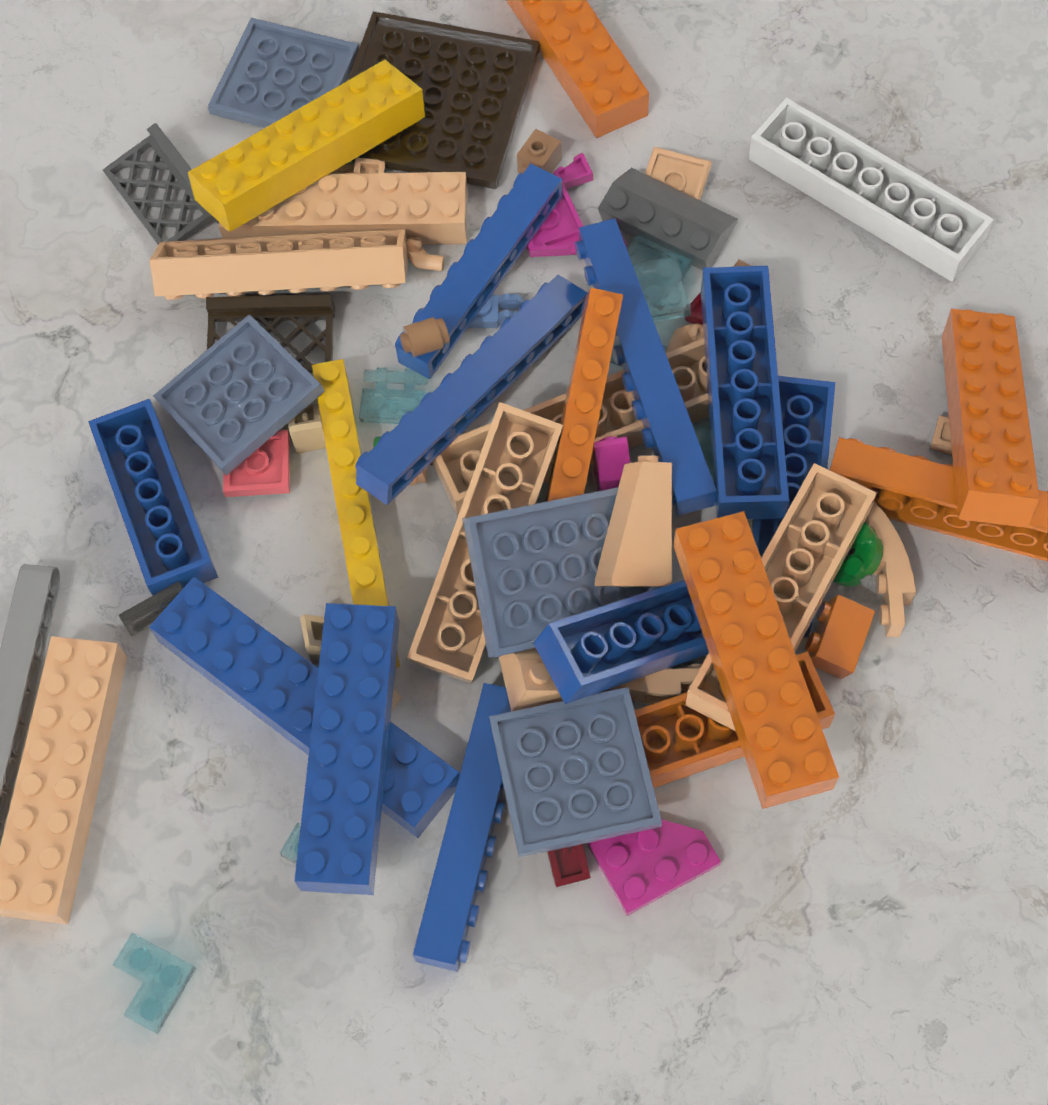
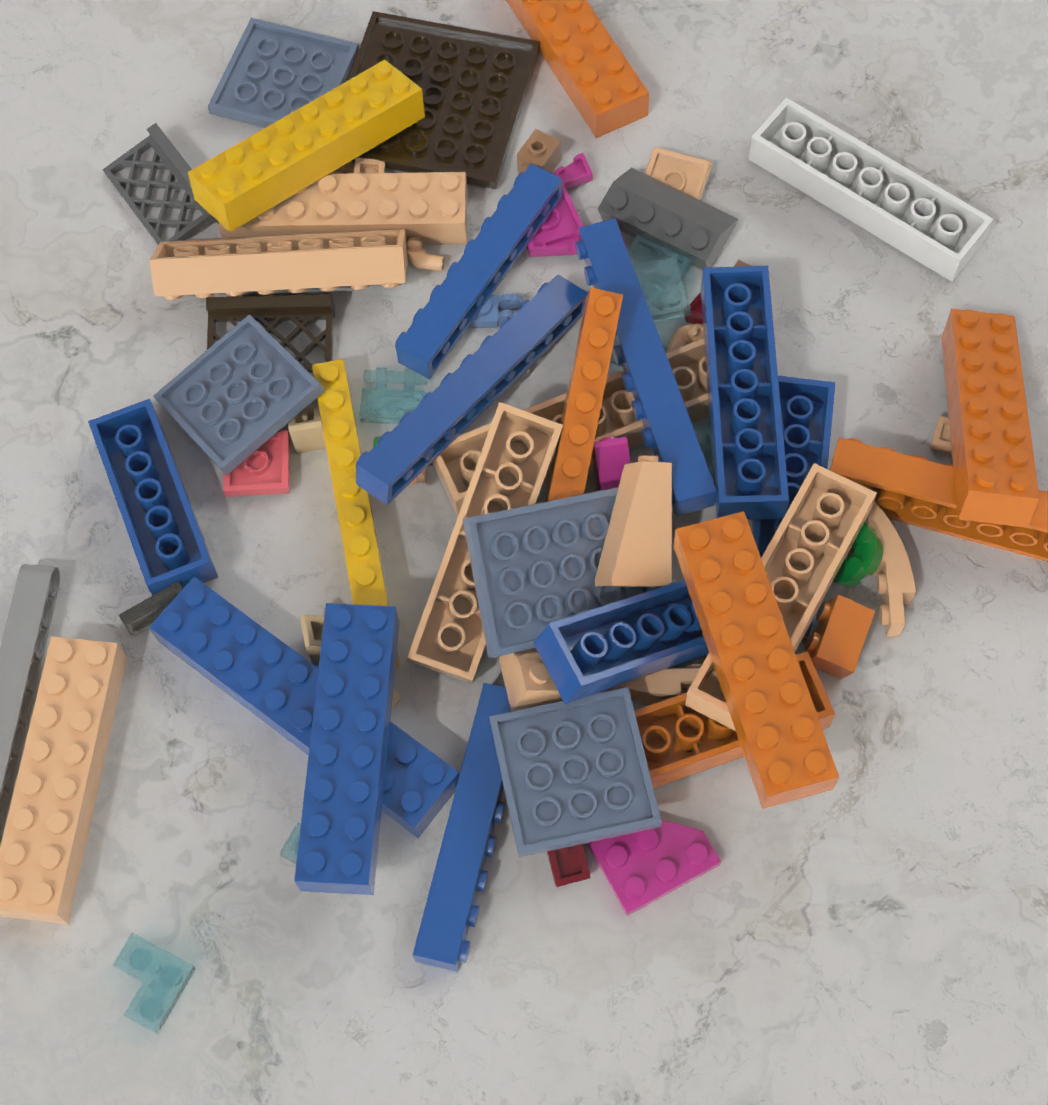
(424, 336): medium nougat brick -> none

